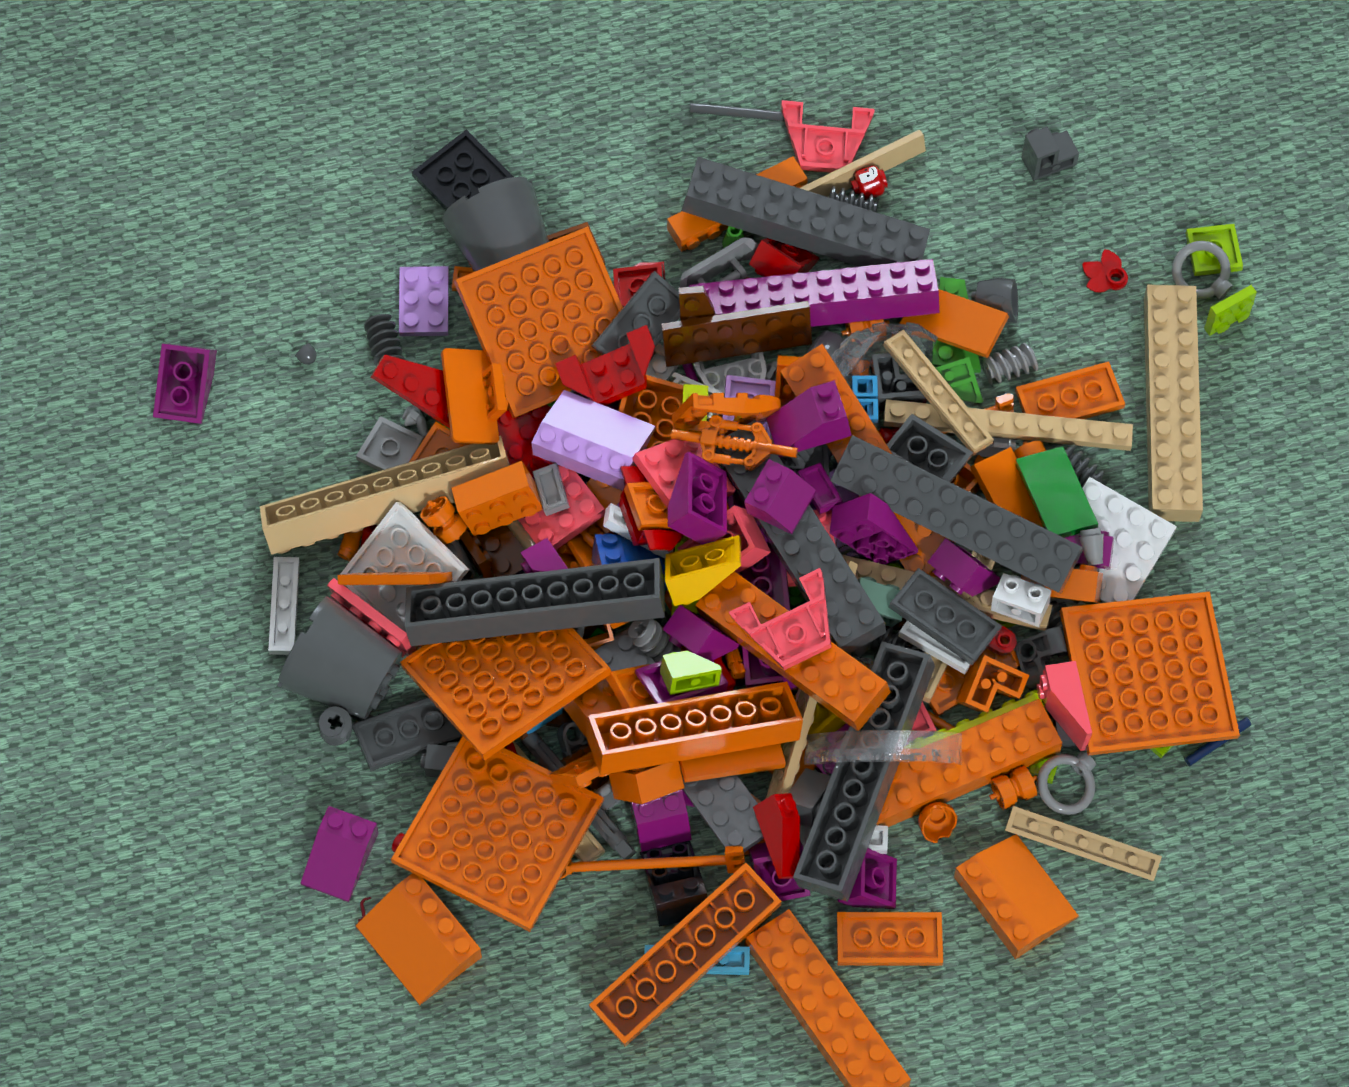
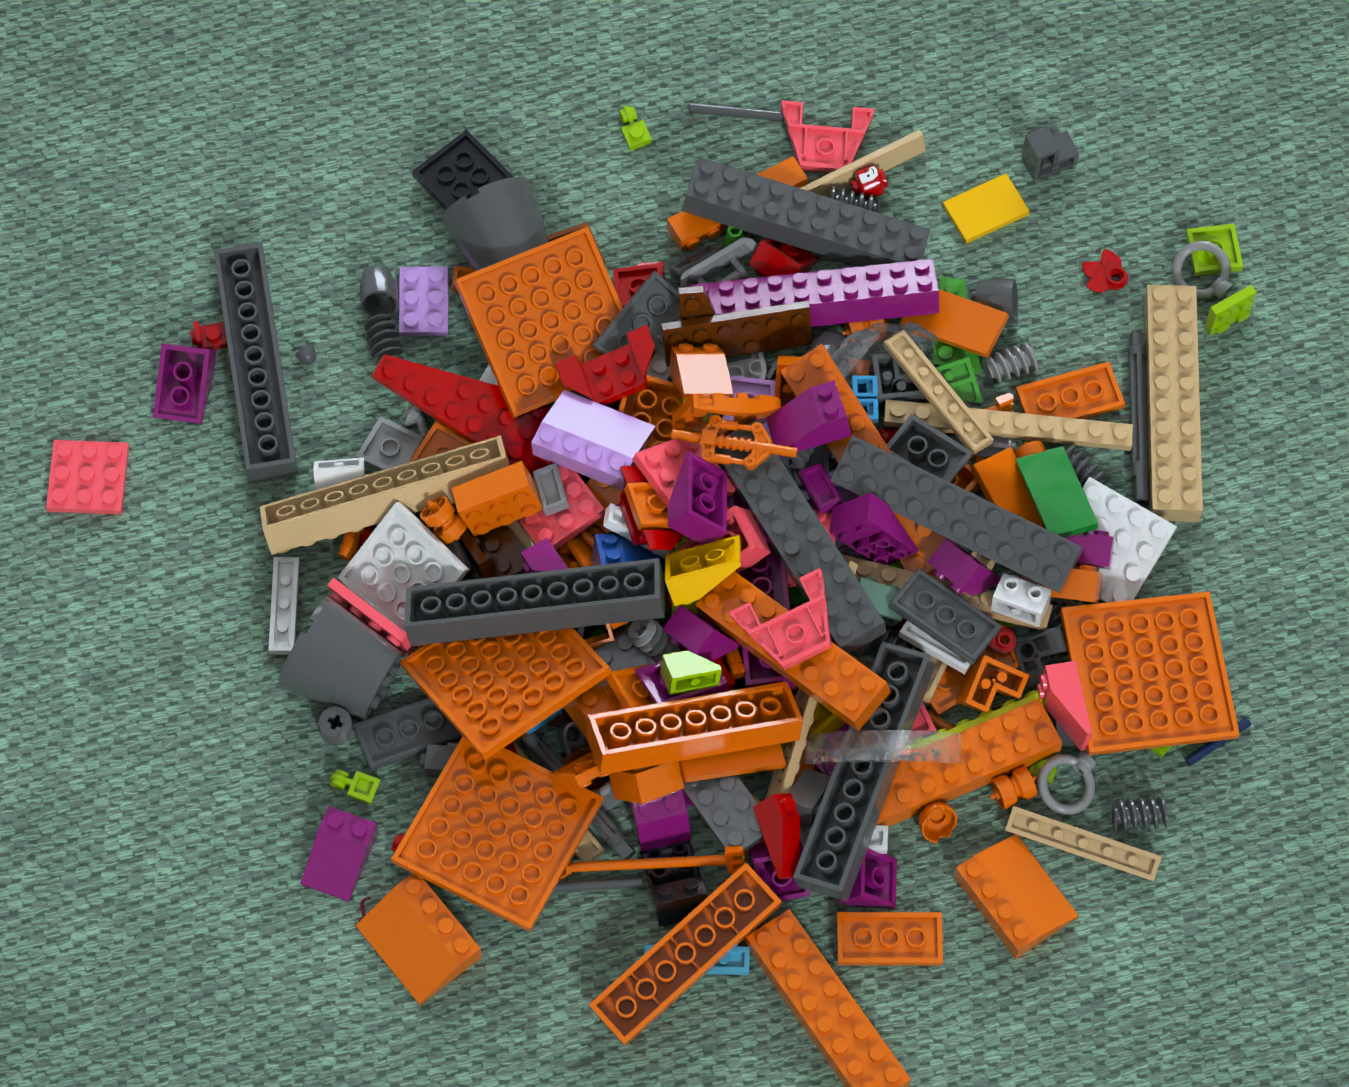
(87, 477): none -> coral plate
(209, 336): none -> red bracket
(255, 362): none -> dark grey brick
(337, 471): none -> white brick
(361, 788): none -> lime plate
(378, 286): none -> dark grey helmet
(395, 578): orange tile -> none
(473, 395): orange bracket -> none
(598, 884): none -> dark grey bar
(635, 134): none -> lime plate
(692, 260): none -> flat silver plate
(700, 370): none -> slope
(779, 497): magenta slope -> none
(986, 208): none -> yellow tile
(1092, 543): light grey cone -> none
(1138, 418): none -> dark grey piece
(1139, 813): none -> dark grey piece

